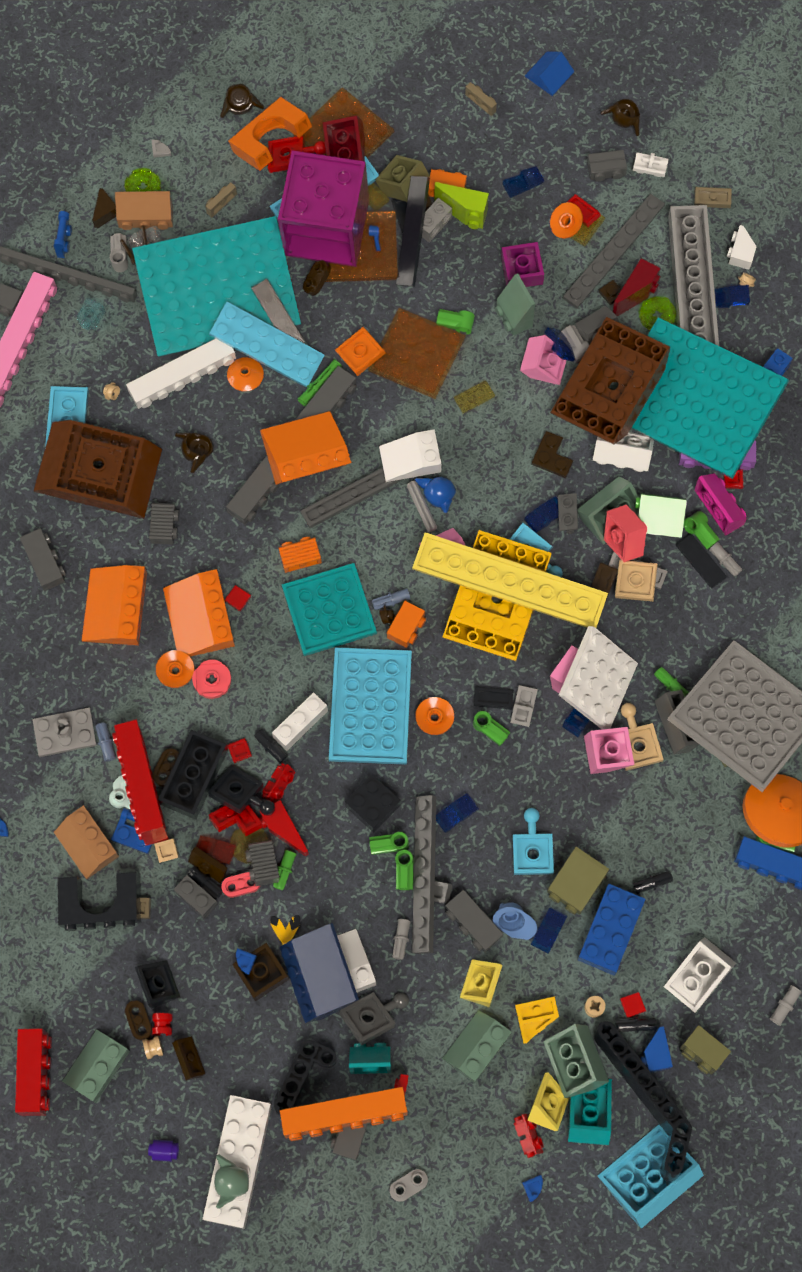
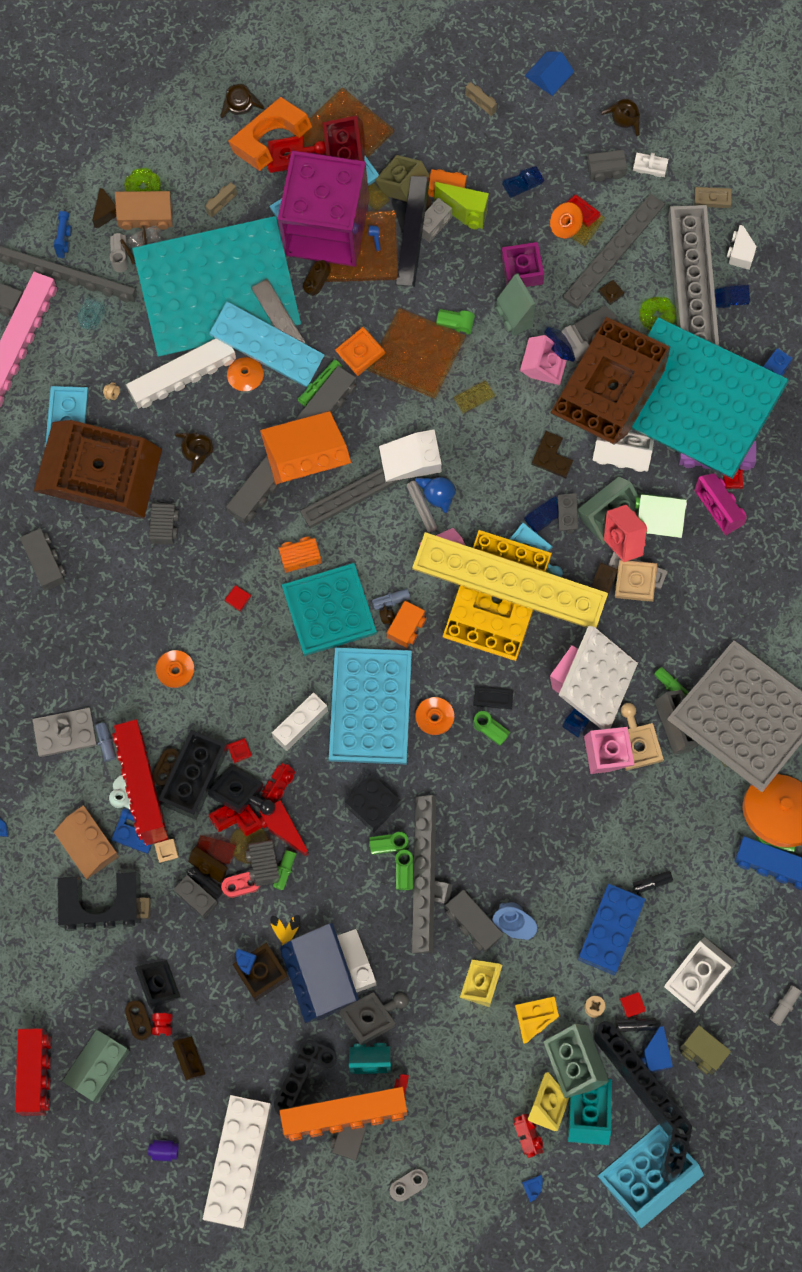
(115, 605): orange slope -> none
(153, 1047): tan wheel -> none
(160, 149): light grey tile -> none
(198, 614): orange slope -> none
(203, 672): coral plate -> none
(230, 1181): sand green piece -> none
(270, 746): black axle -> none
(401, 939): light grey axle -> none
(456, 812): clear blue slope -> none
(477, 1046): sand green slope -> none
(524, 706): light grey slope -> none
(540, 842): medium azure plate -> none
(549, 930): clear blue slope -> none
(577, 881): olive slope -> none
(638, 287): dark red slope -> none
(698, 525): bright green piece -> none
(701, 561): black tile -> none
(725, 559): light grey axle -> none
(747, 279): tan plate -> none

